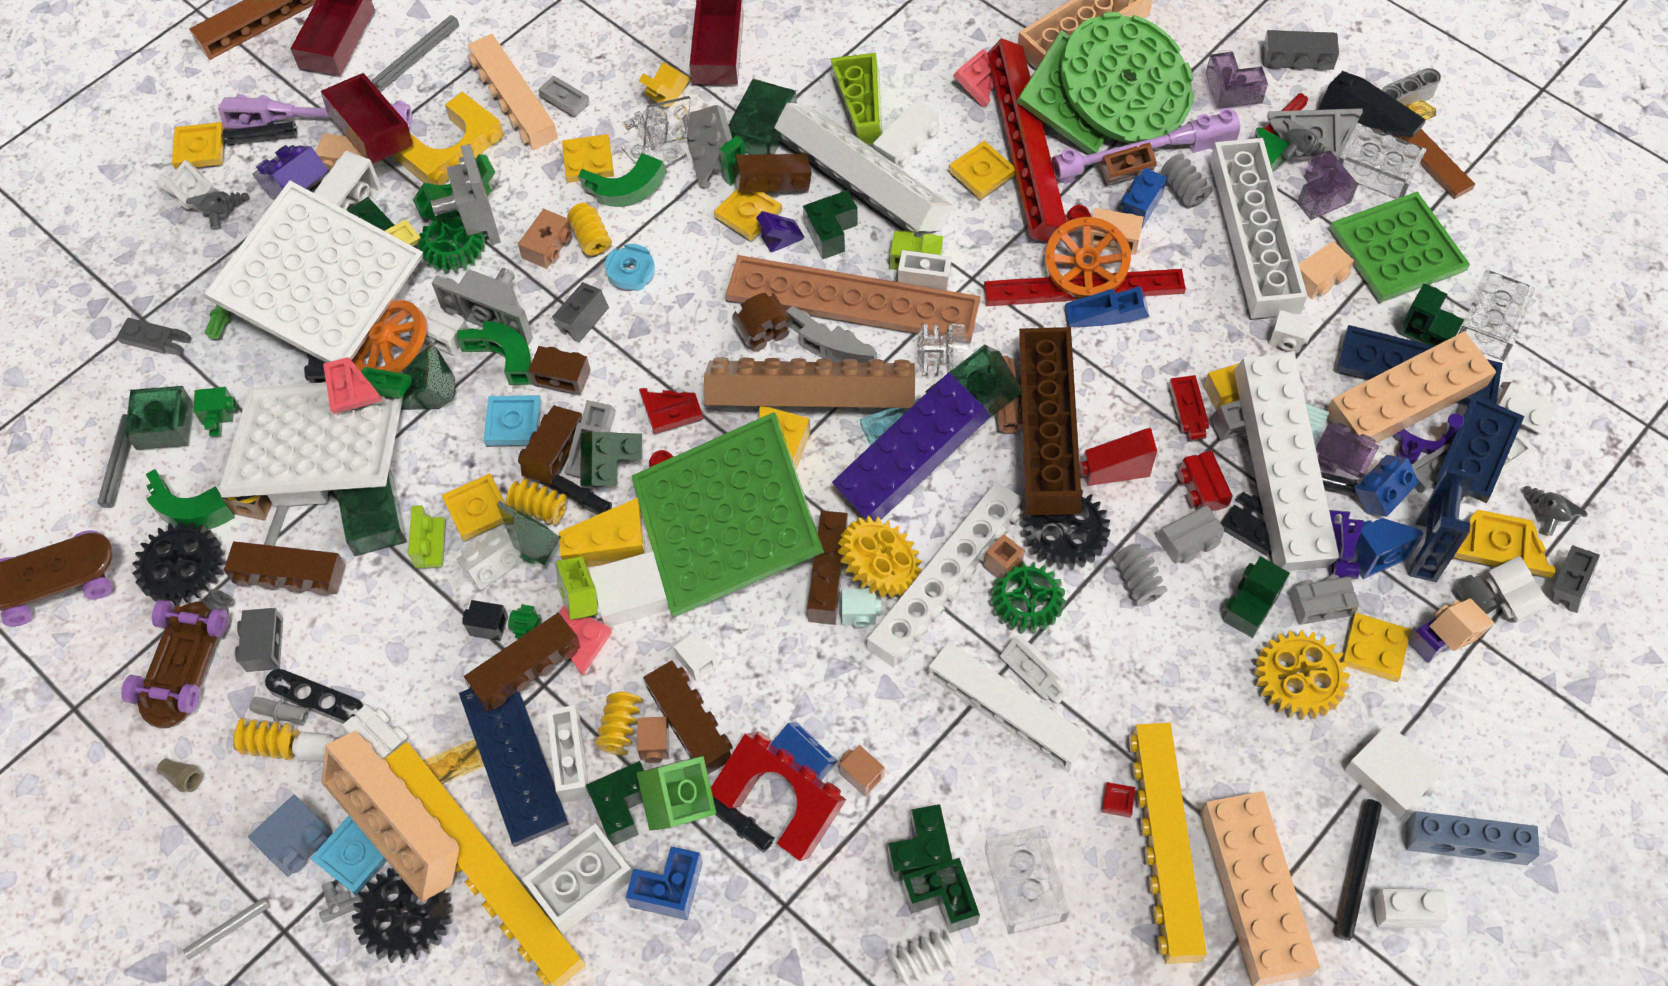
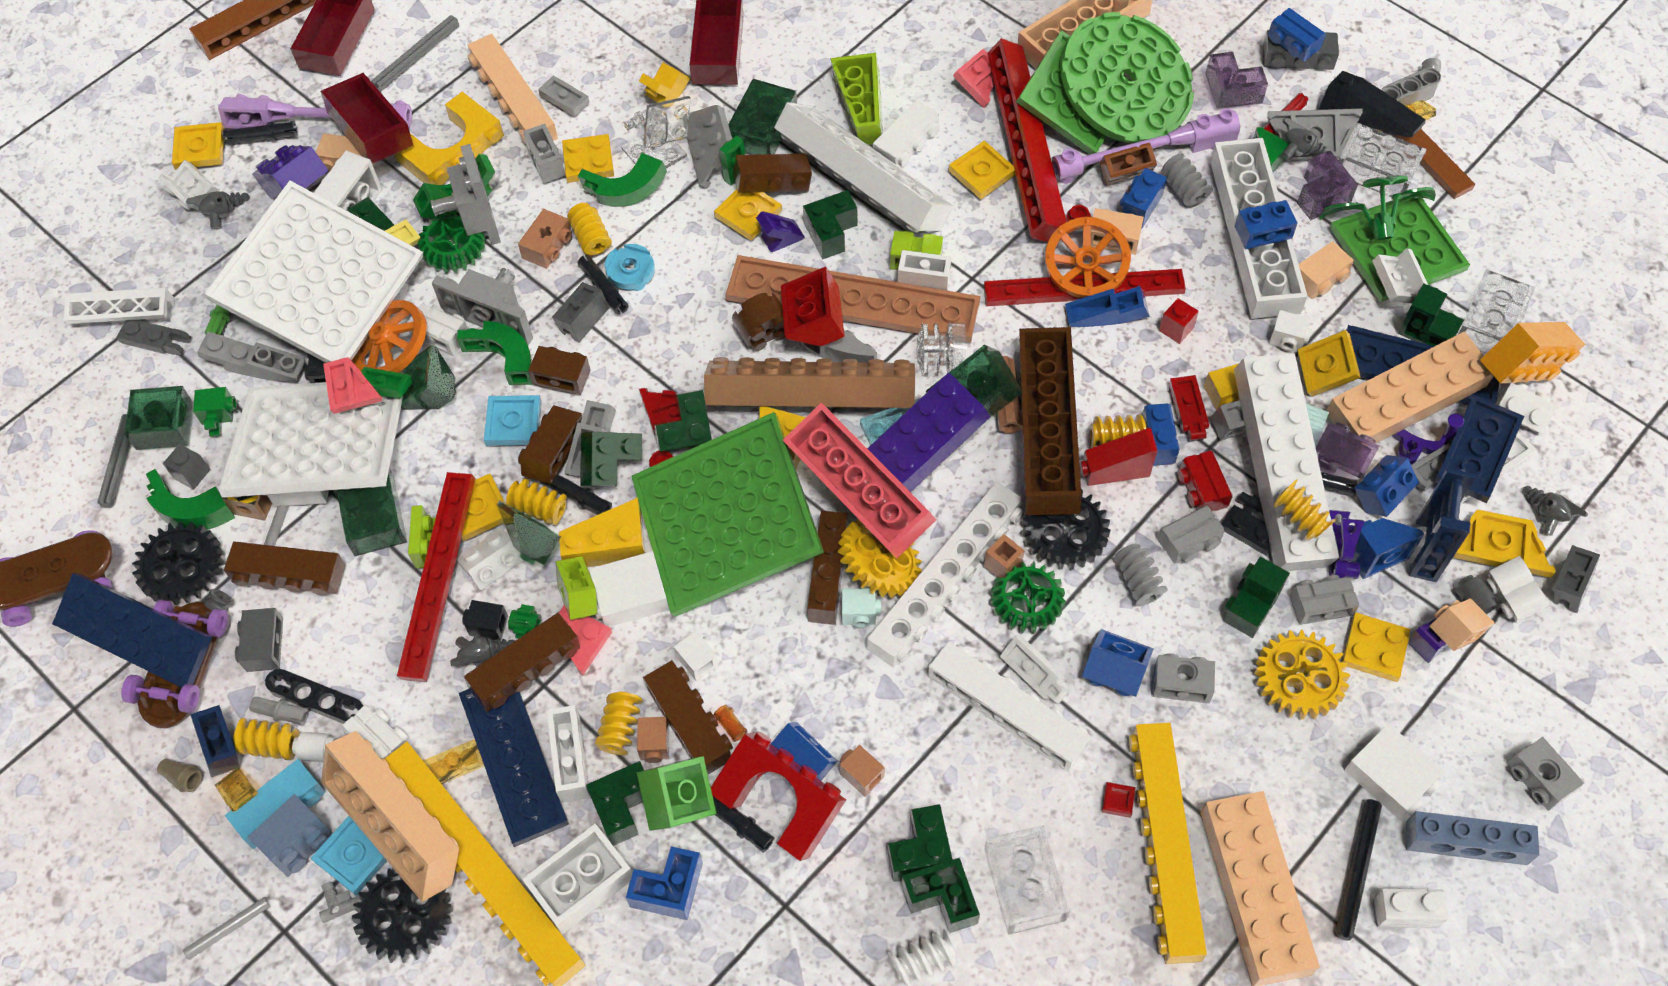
(116, 302): none -> white fence
(132, 630): none -> dark blue plate
(186, 466): none -> dark grey brick
(215, 740): none -> dark blue brick
(236, 789): none -> clear yellow plate
(249, 360): none -> light grey slope
(290, 781): none -> medium azure brick
(436, 577): none -> red plate
(477, 650): none -> dark grey piece
(544, 153): none -> light grey brick
(601, 282): none -> black pin
(690, 428): none -> dark green brick
(731, 724): none -> clear orange pin
(812, 309): none -> red slope
(859, 480): none -> coral brick
(1112, 430): none -> yellow piece
(1117, 663): none -> blue slope
(1161, 421): none -> blue brick
(1170, 686): none -> light grey brick
(1178, 320): none -> red brick
(1265, 224): none -> blue brick
(1296, 34): none -> blue brick
(1303, 511): none -> yellow piece
(1328, 363): none -> yellow plate
(1382, 222): none -> green plant
(1400, 276): none -> white bracket
(1434, 63): none -> light grey hinge
(1533, 352): none -> light orange brick
(1542, 757): none -> light grey brick

